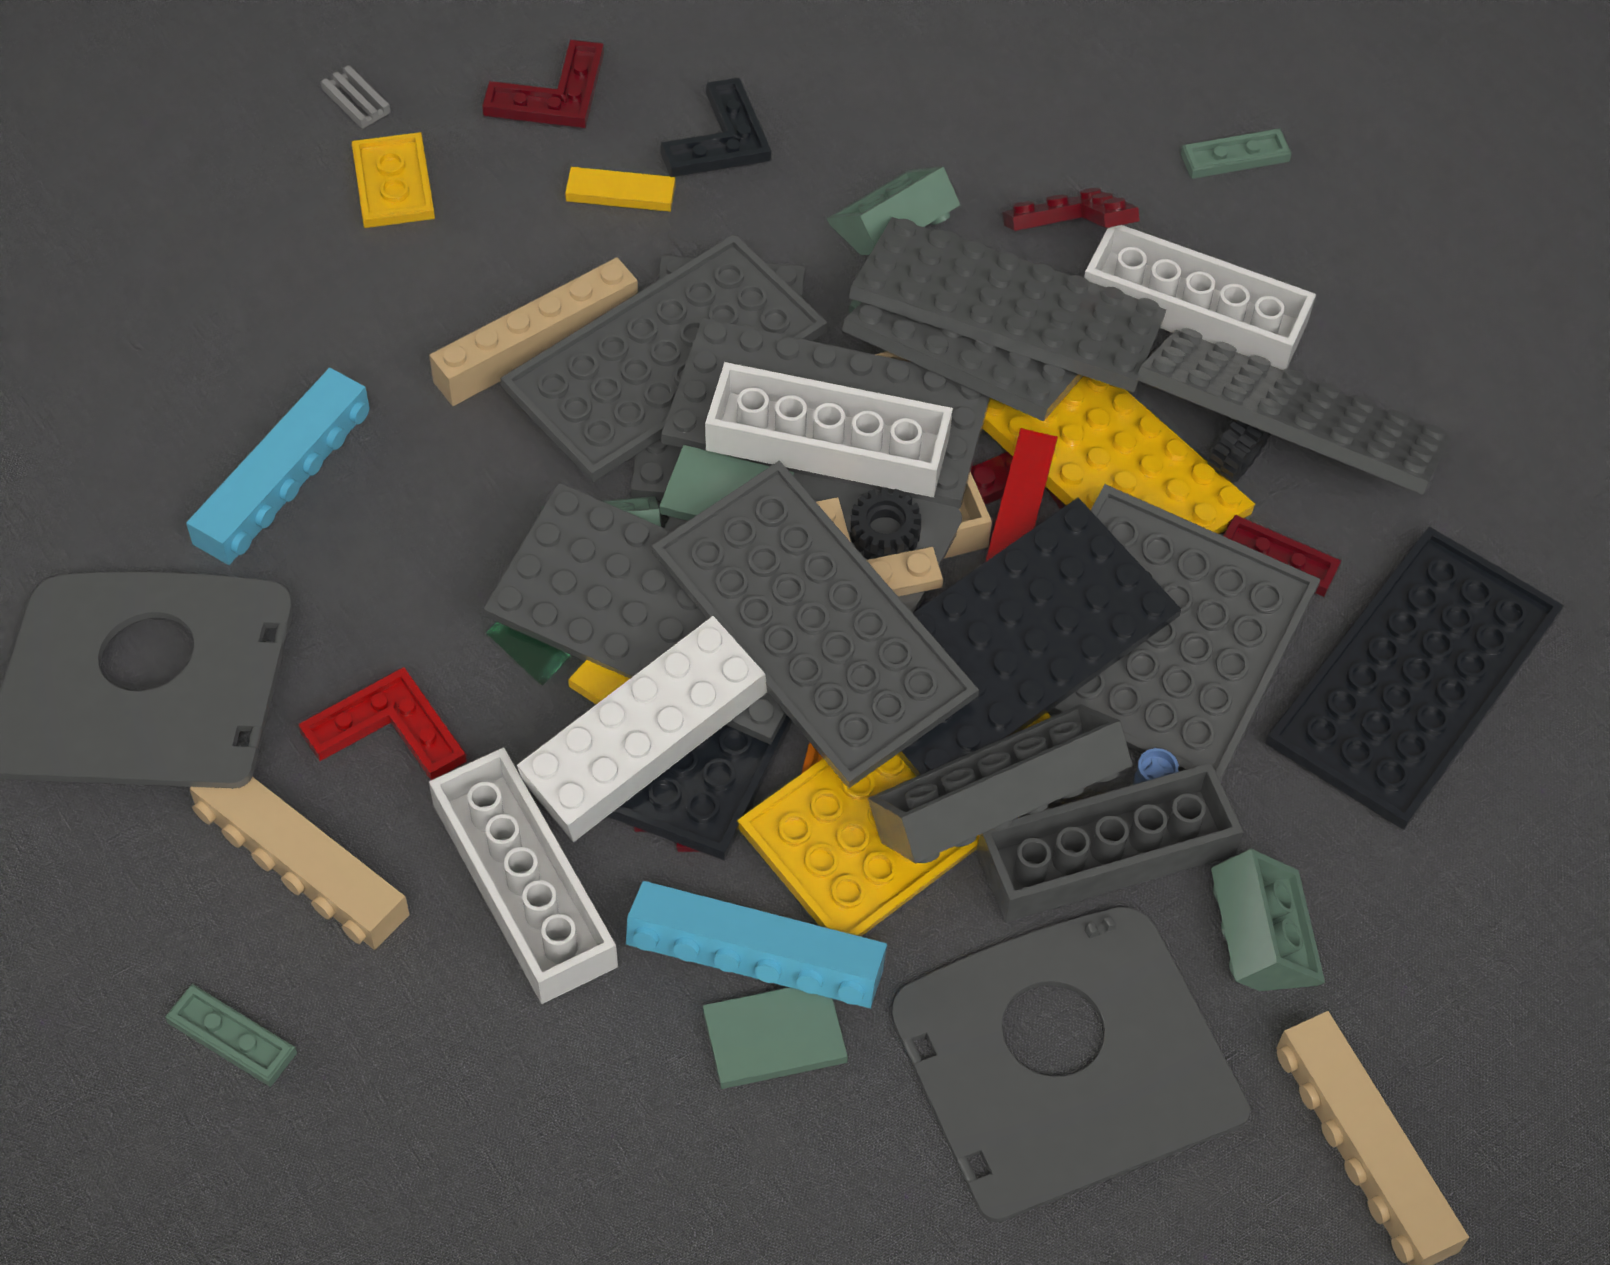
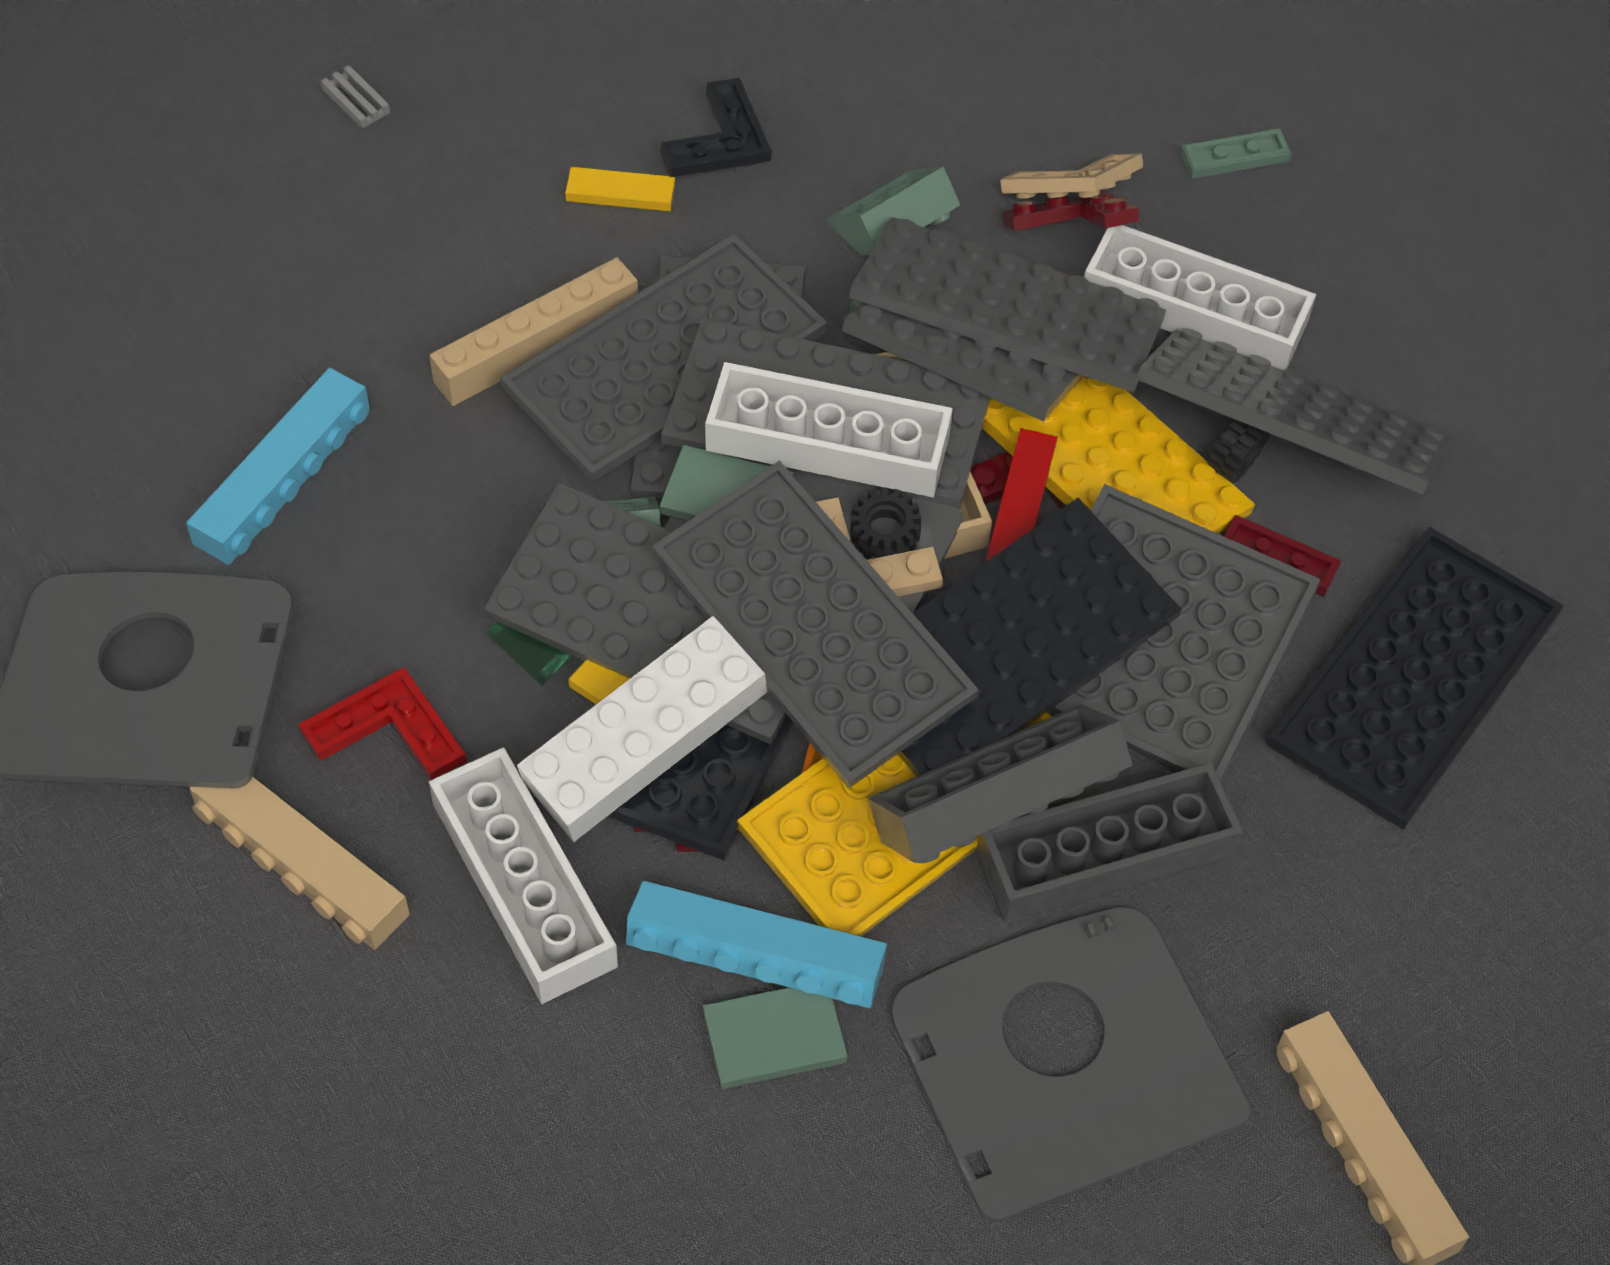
(231, 1035): sand green tile -> none
(393, 180): yellow tile -> none
(561, 106): dark red plate -> none
(1085, 181): none -> tan plate
(1155, 764): medium blue wheel -> none
(1266, 923): sand green slope -> none

